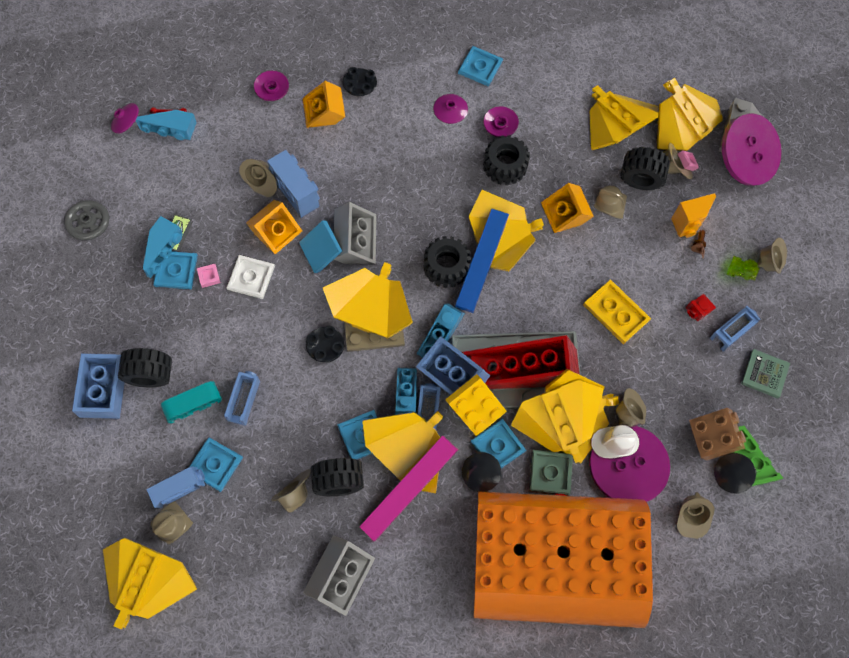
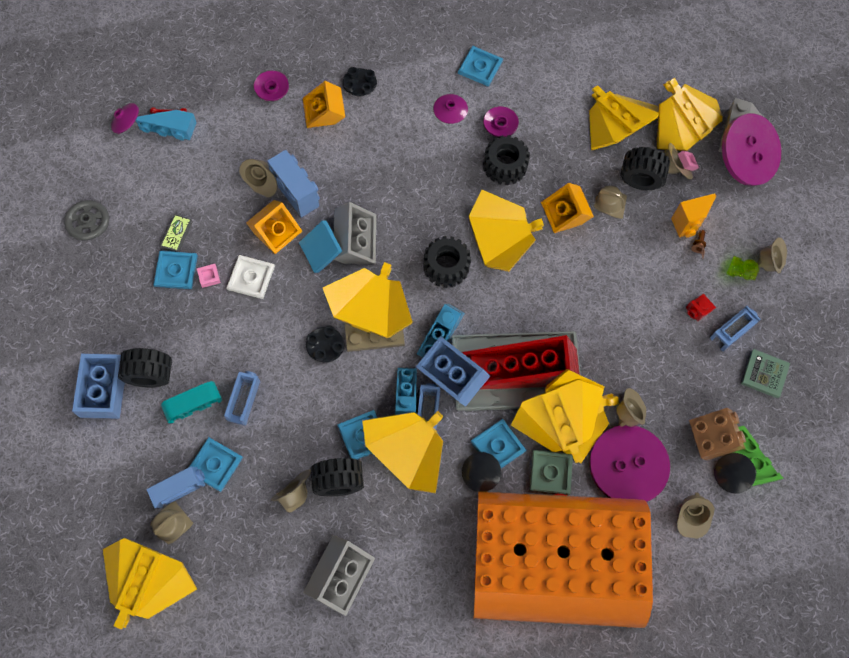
(161, 241): dark azure slope -> none
(408, 488): dark pink tile -> none
(476, 405): yellow plate -> none
(482, 261): blue tile -> none
(615, 442): white piece -> none
(617, 311): yellow plate -> none

